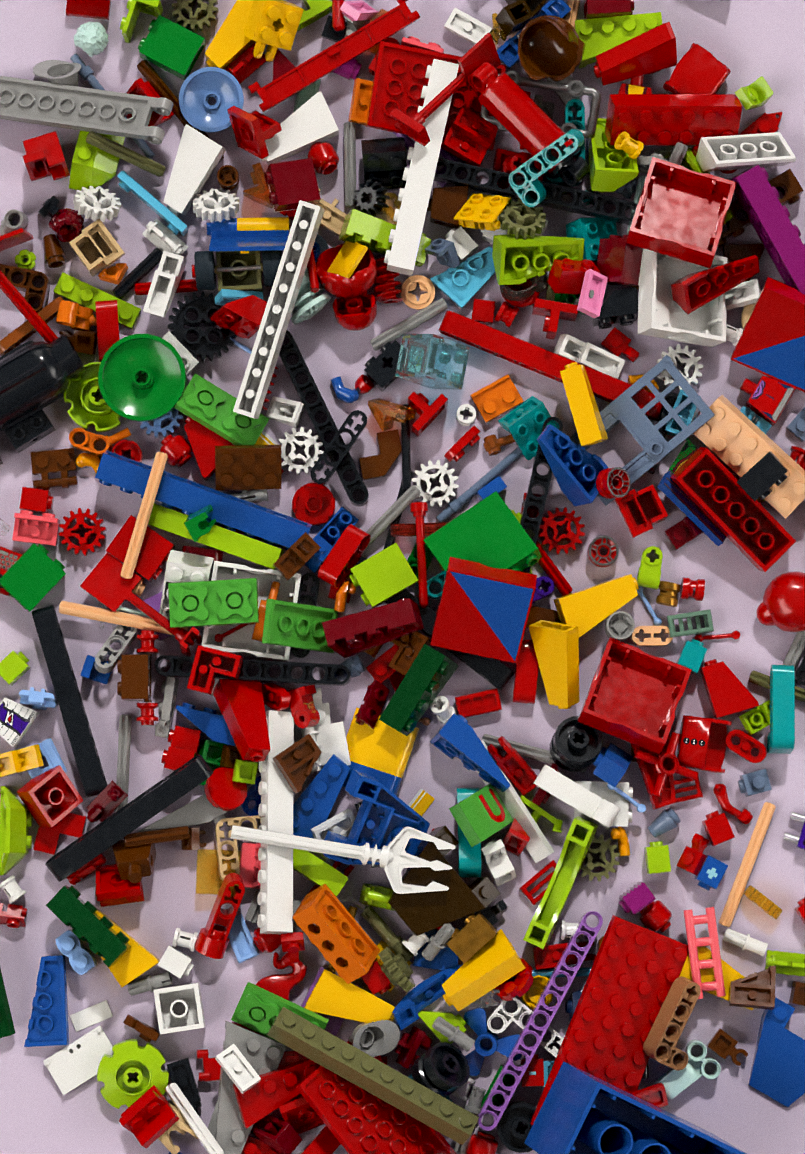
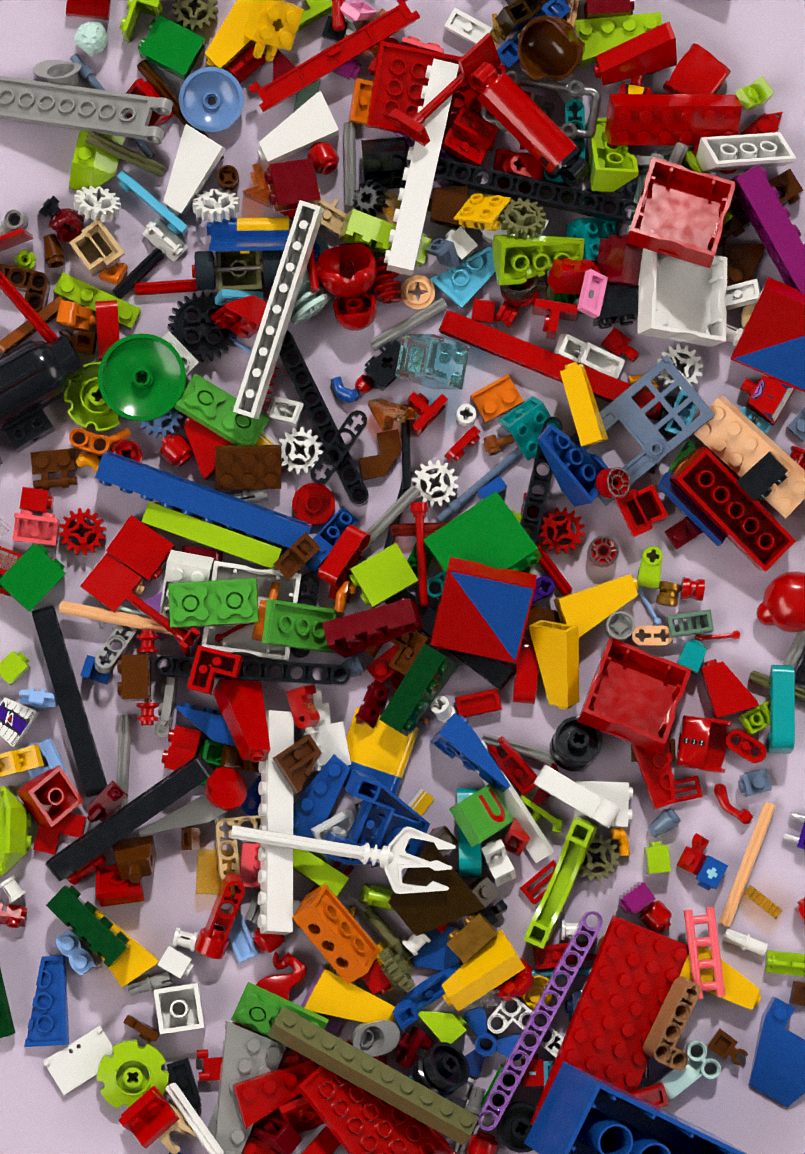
(45, 157): red plate -> none
(91, 1015): white sticker -> none
(144, 515): light nougat axle -> none
(157, 836): reddish brown axle -> none
(164, 284): white slope -> none
(198, 524): green hinge -> none
(238, 1068): white plate -> none
(245, 771): lime tile -> none
(252, 130): red bracket -> none
(276, 696): red plate -> none
(293, 944): red plate -> none
(347, 259): yellow piece -> none
(438, 942): light grey axle -> none
(453, 1033): light grey axle -> none
(547, 161): teal beam -> none
(611, 764): blue brick -> none
(628, 145): yellow bush -> none
(640, 807): light blue hinge -> none
(658, 764): red bar -> none
(705, 285): red wedge -> none
(717, 828): red brick -> none
(755, 990): reddish brown wing -> none

